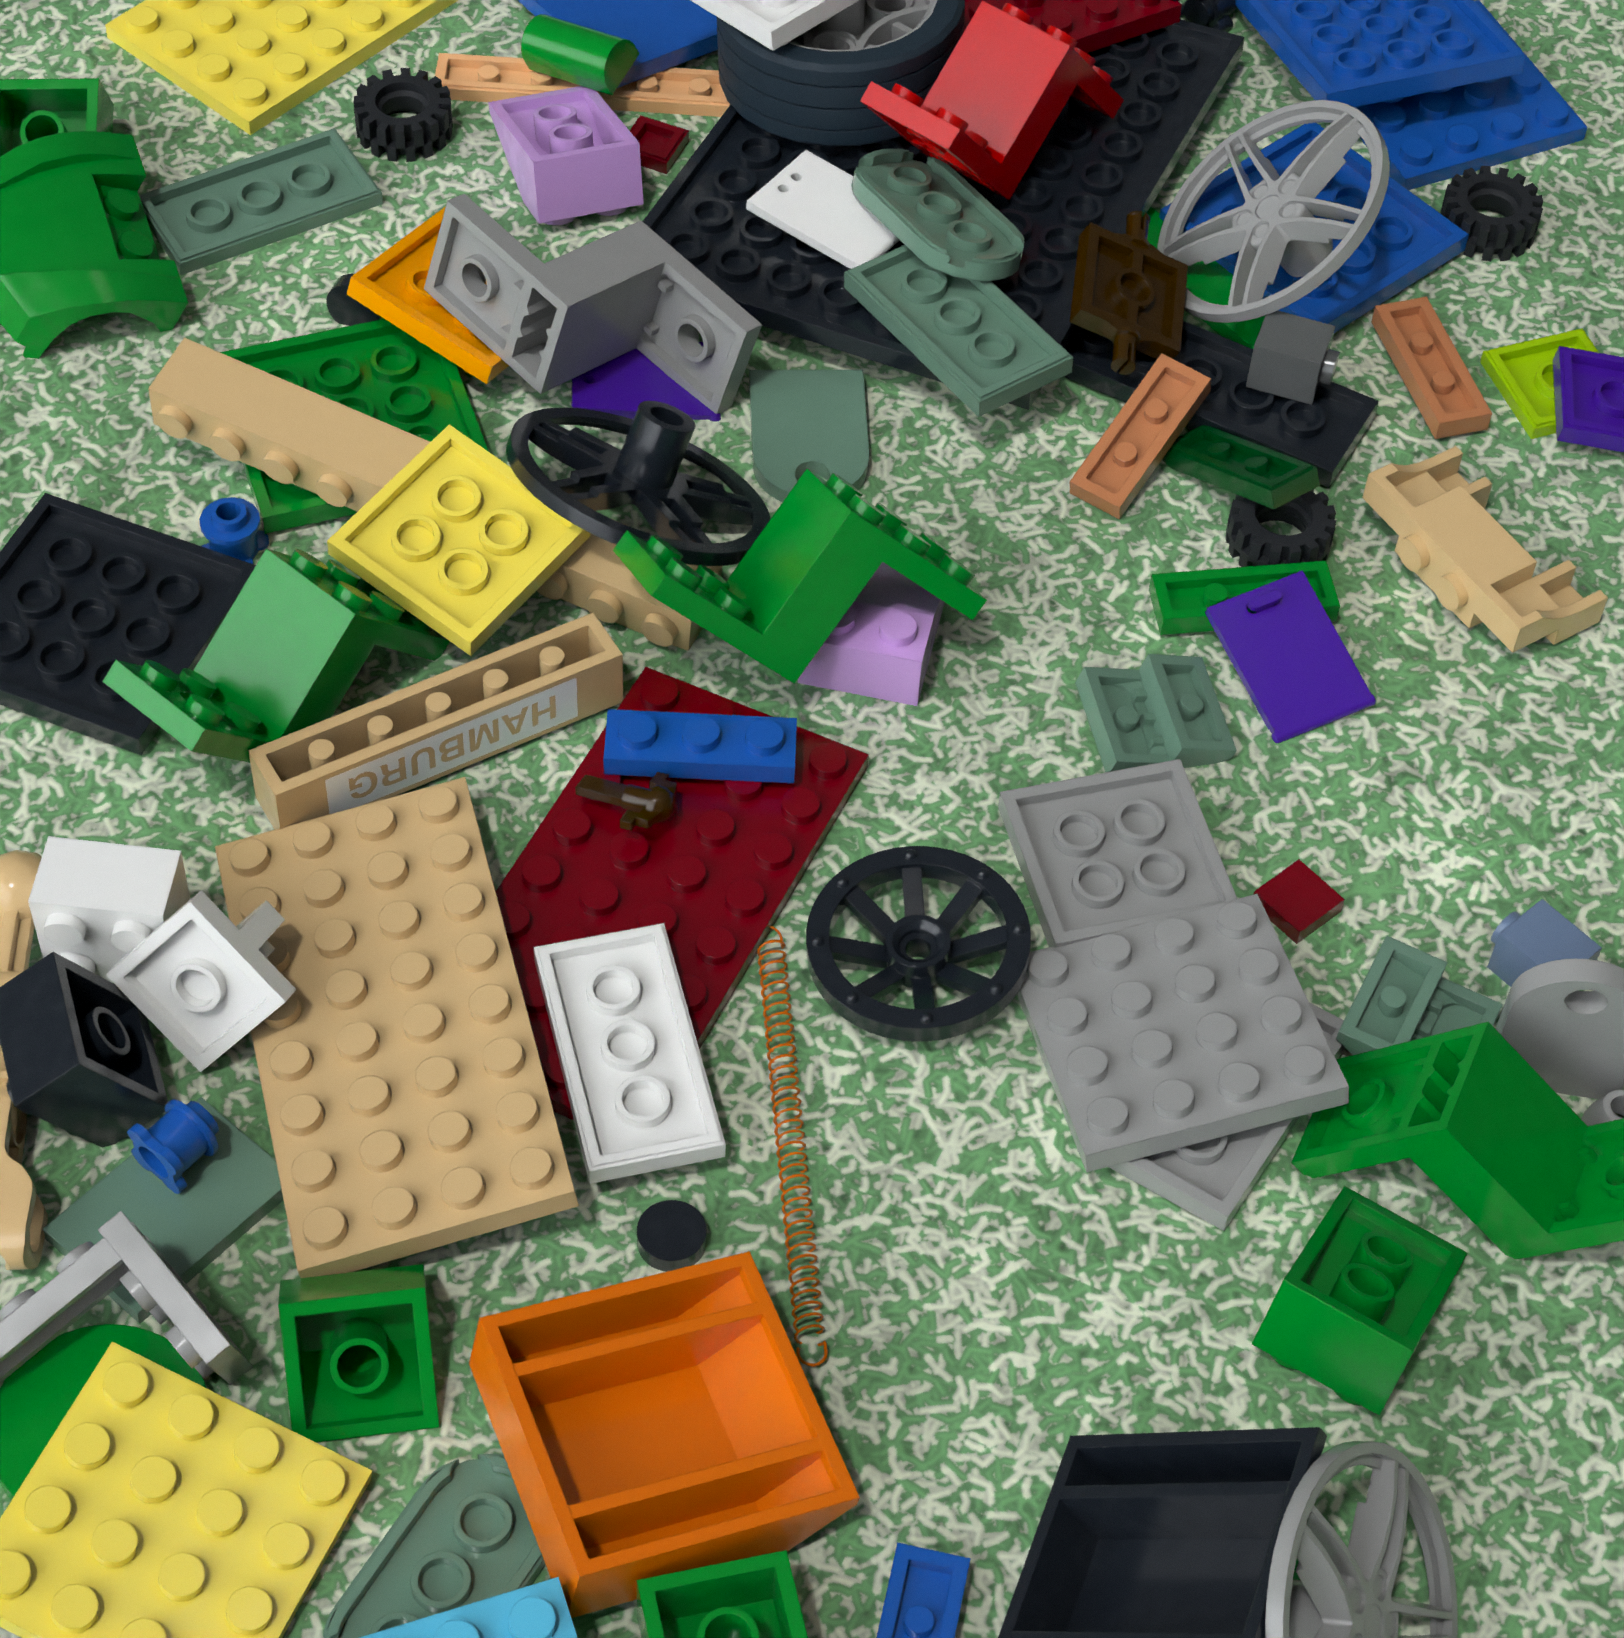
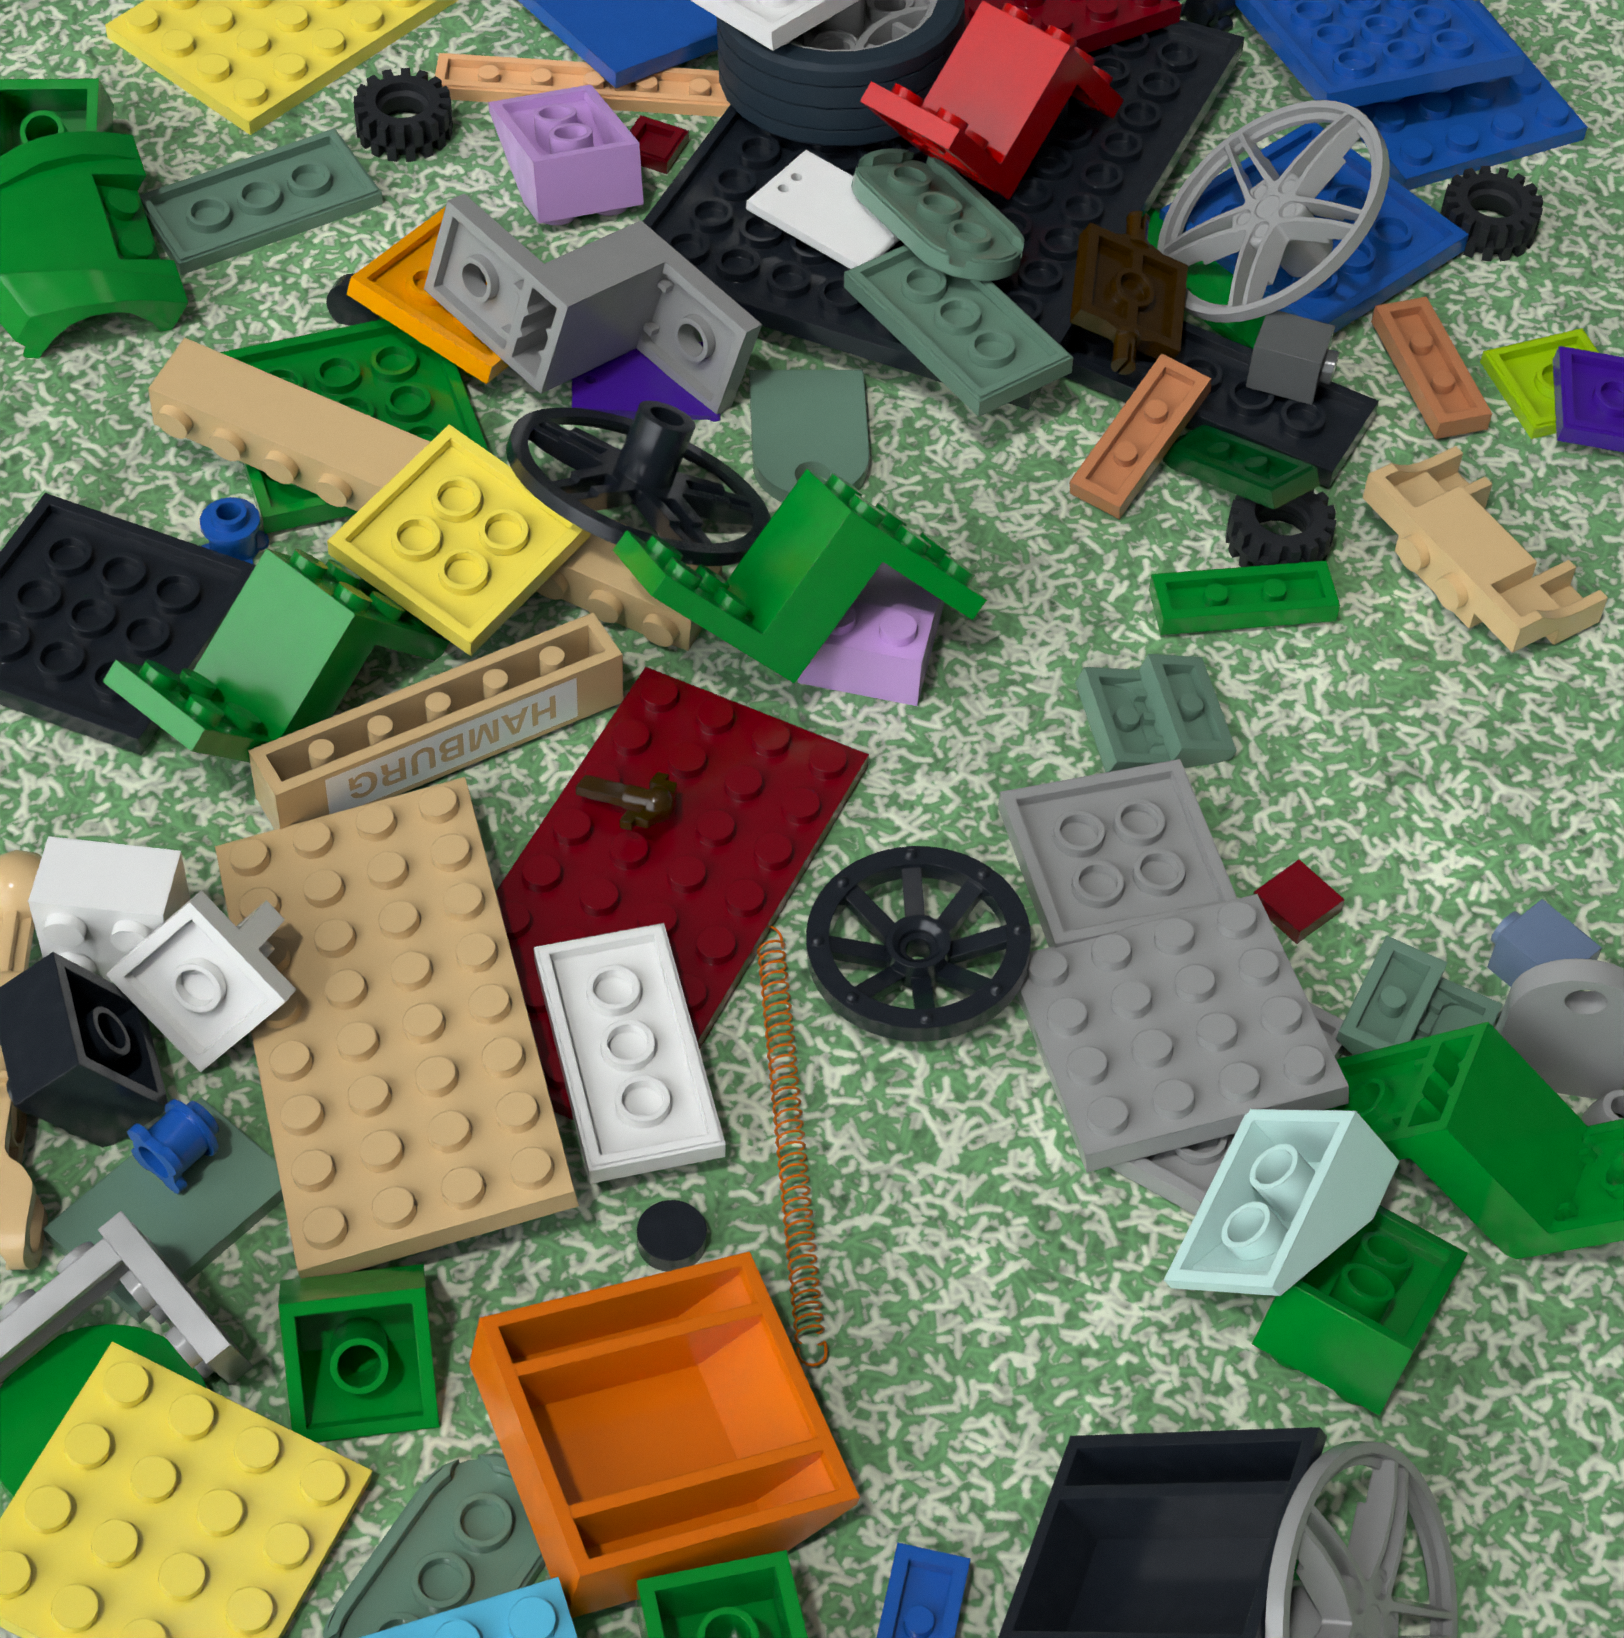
(577, 53): green brick -> none
(700, 746): blue plate -> none
(1283, 1201): none -> light aqua slope
(1289, 657): dark purple container -> none

